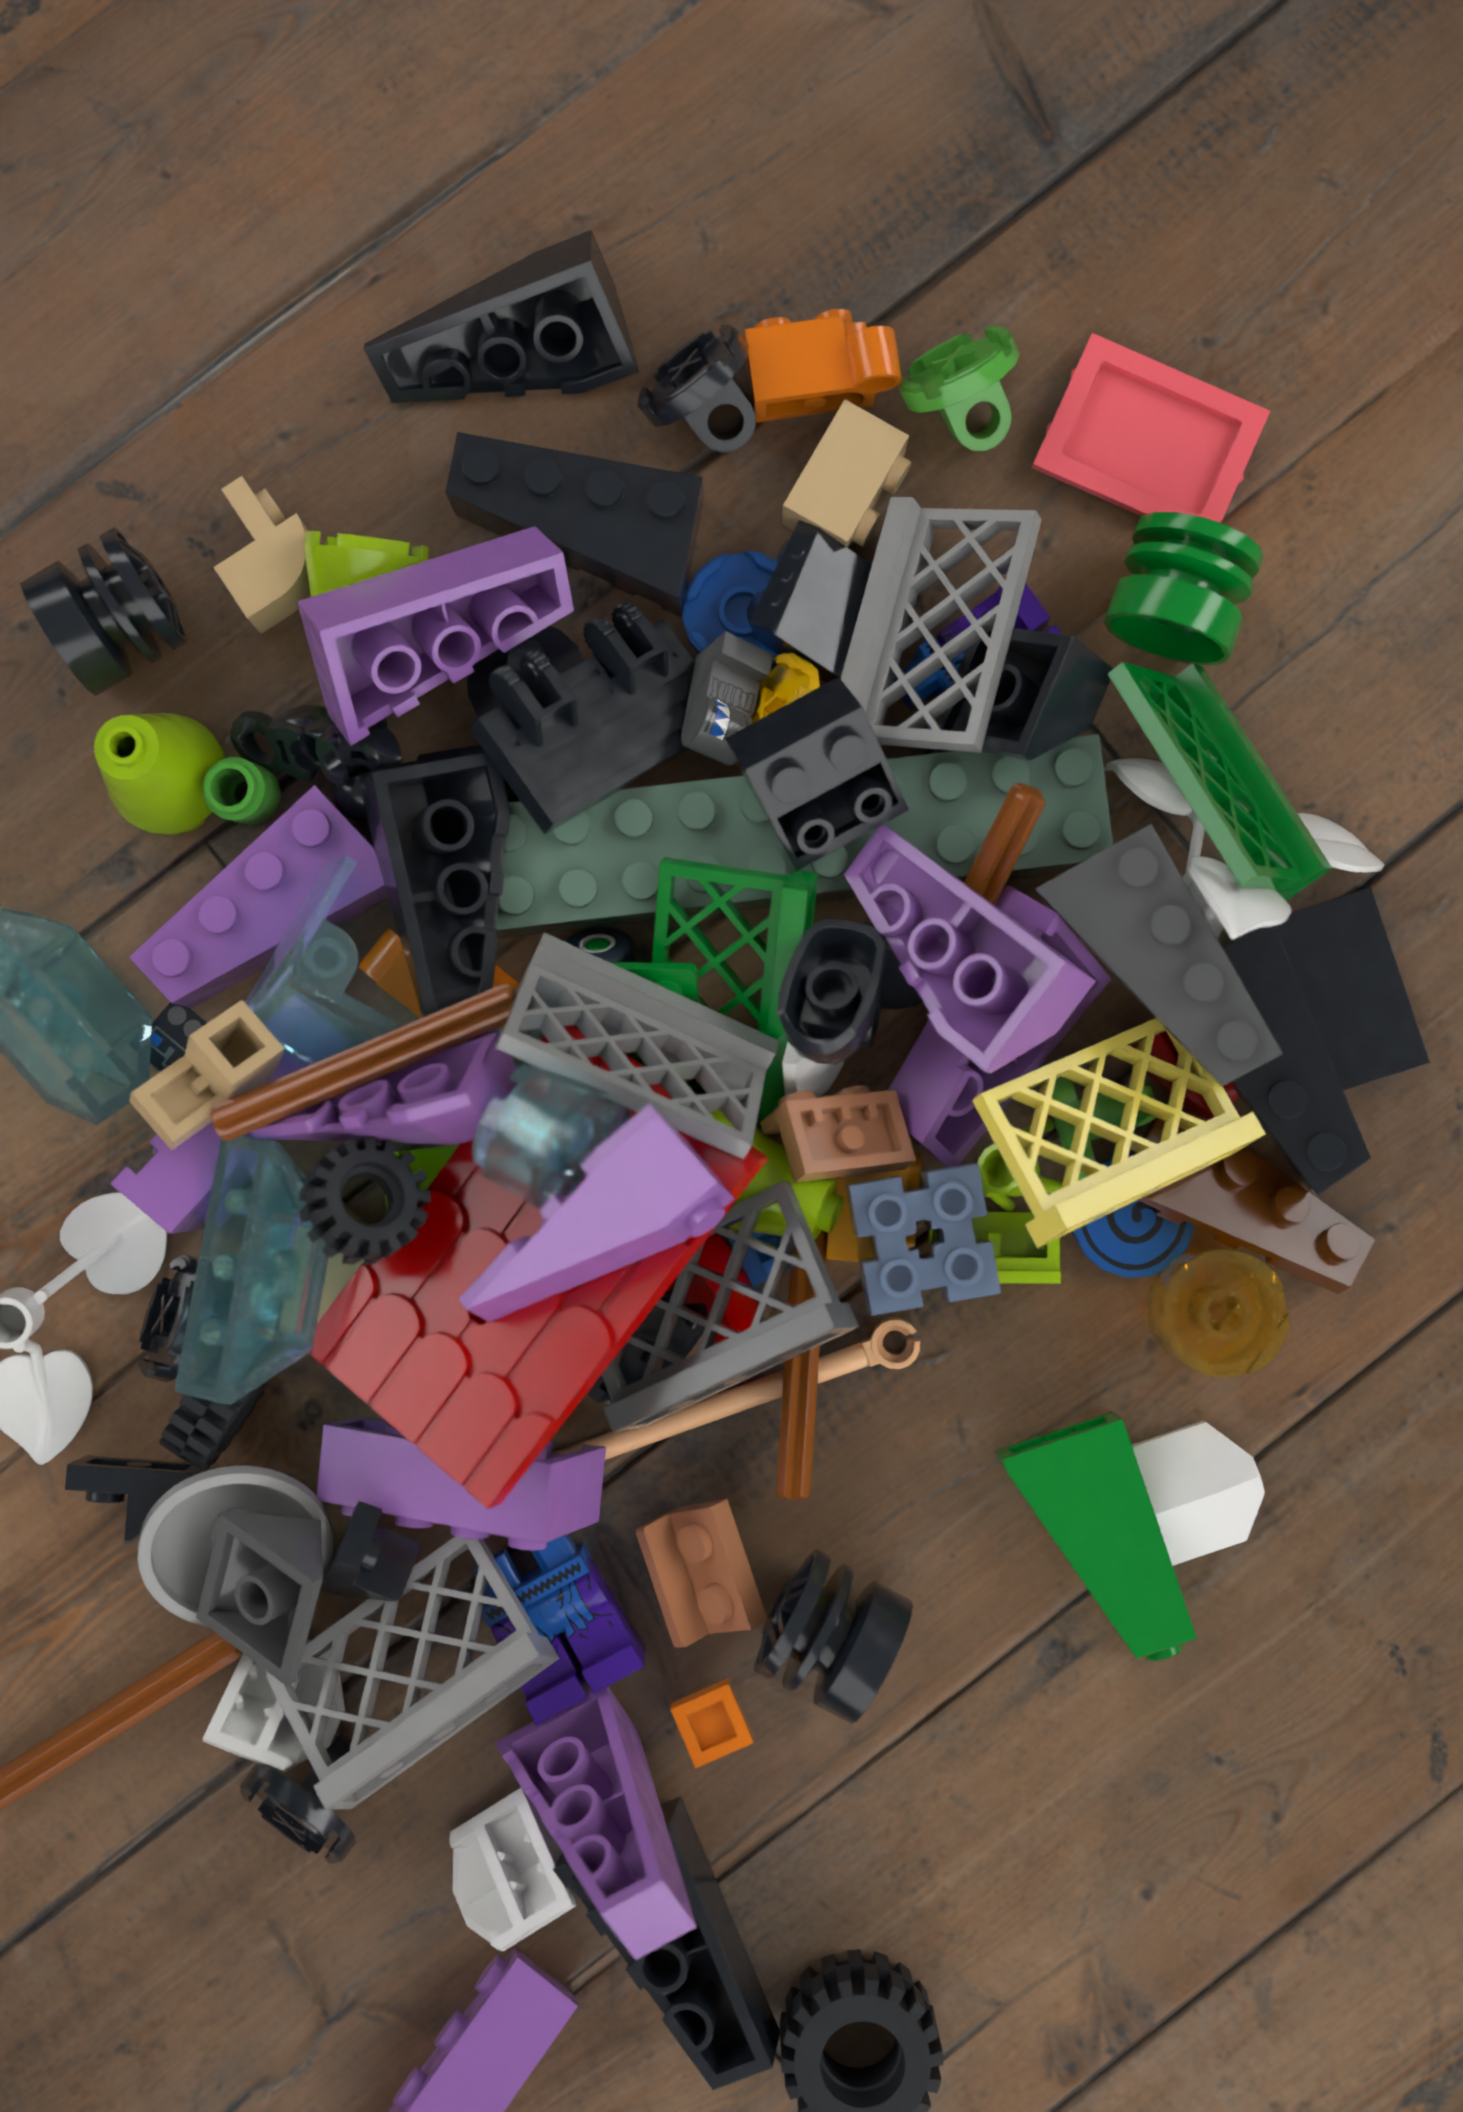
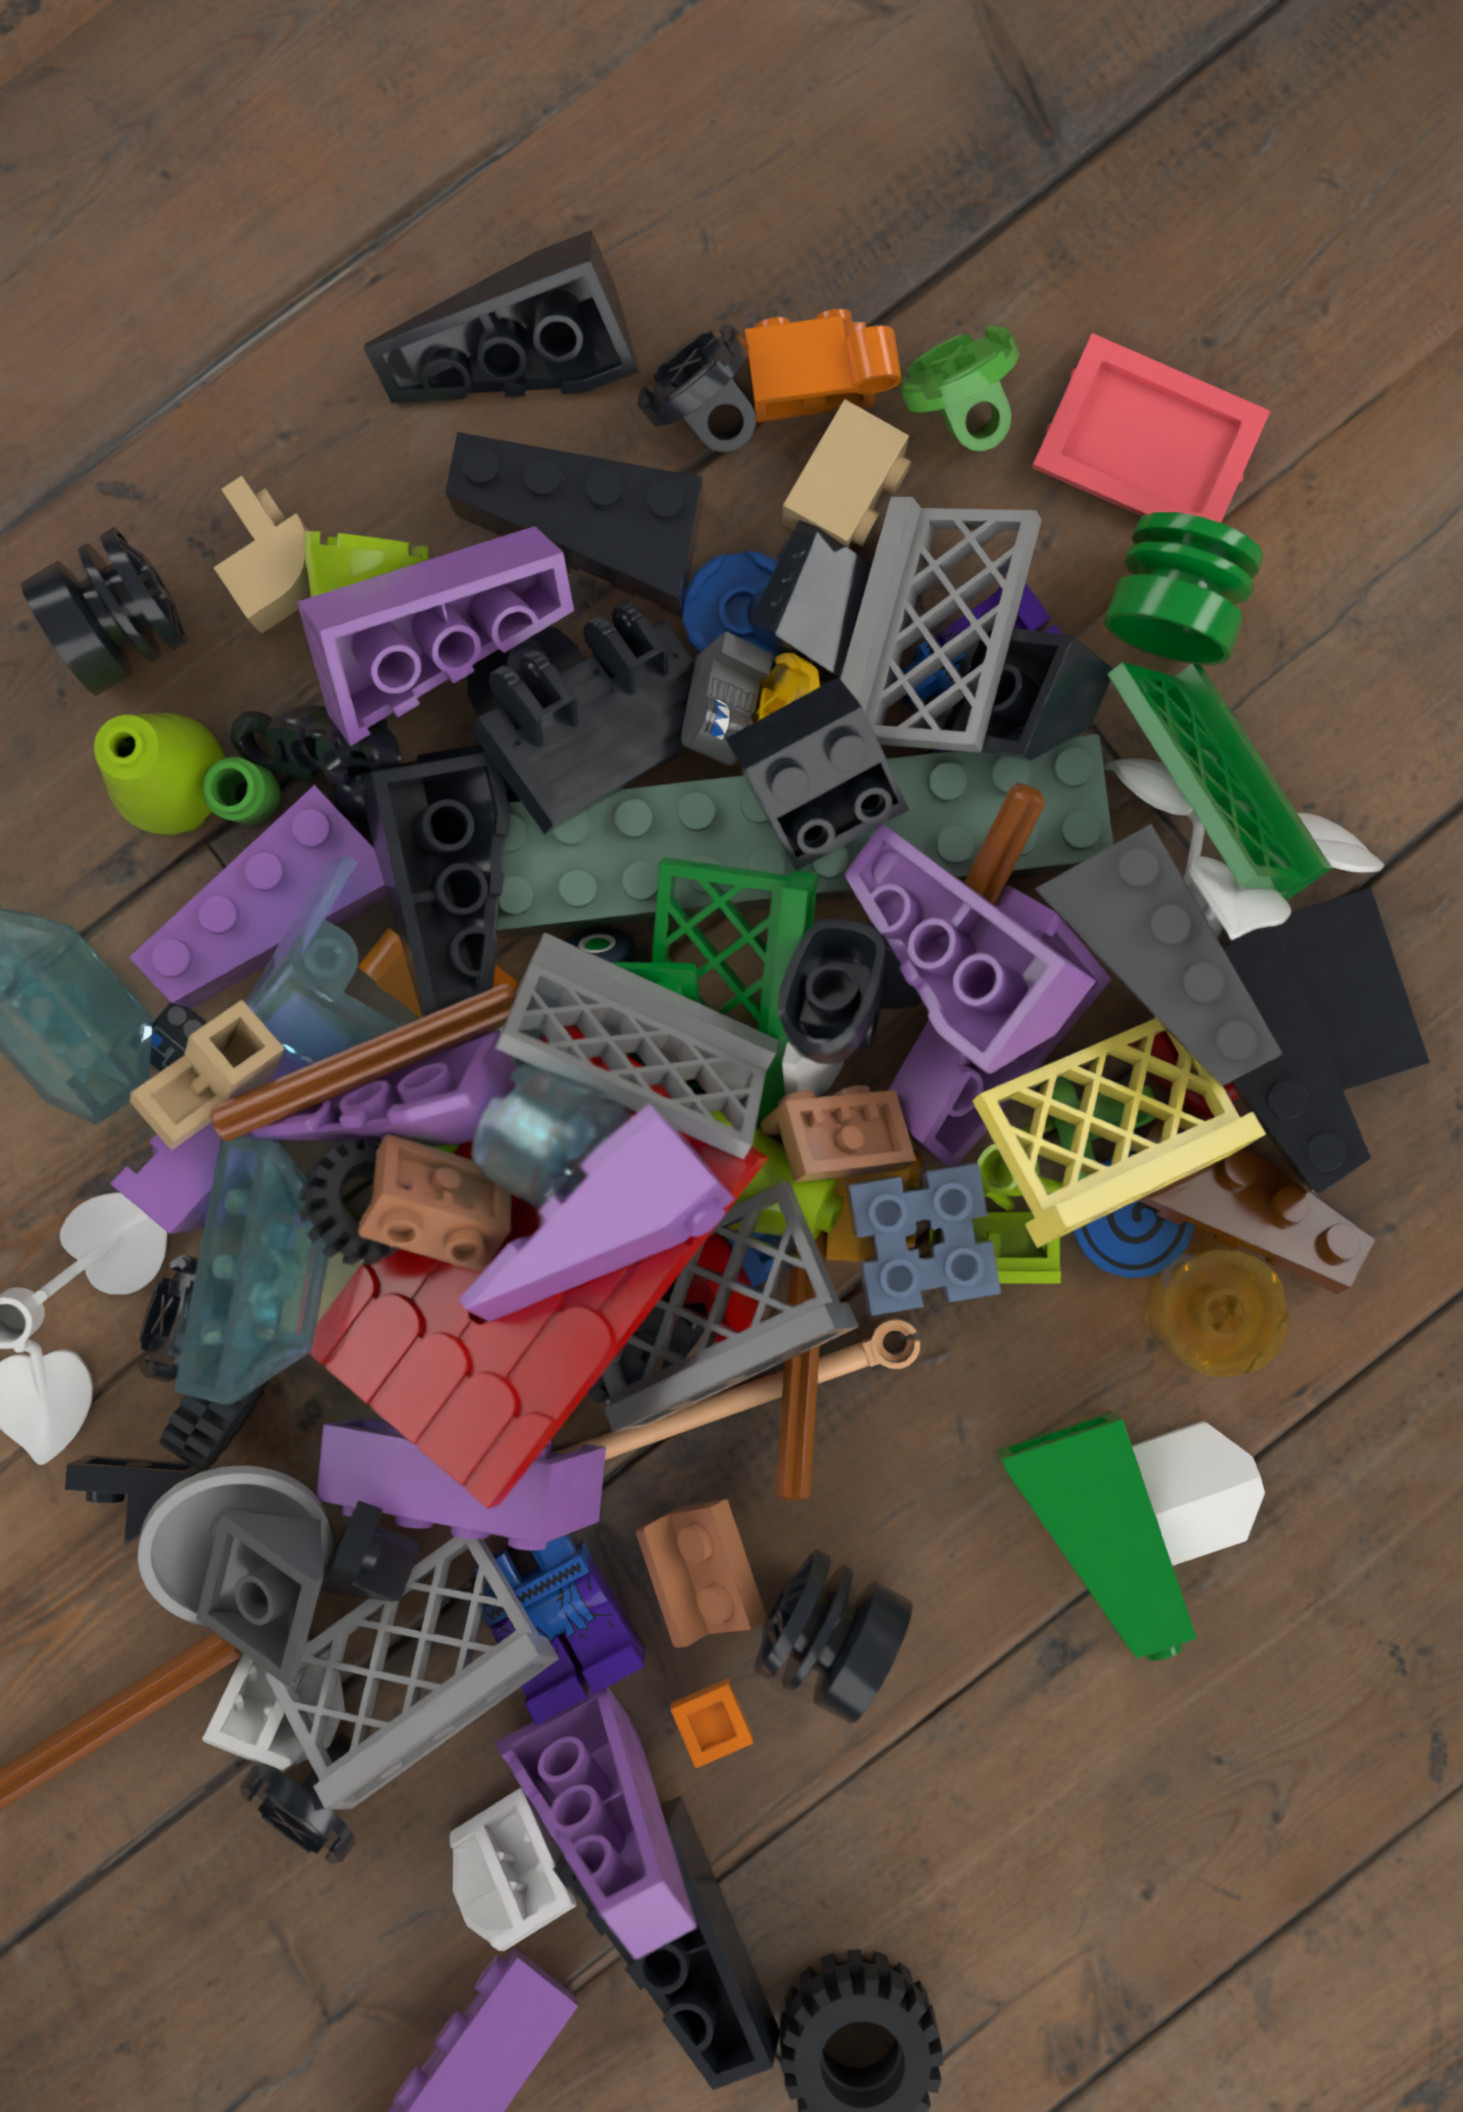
(435, 1205): none -> nougat bracket

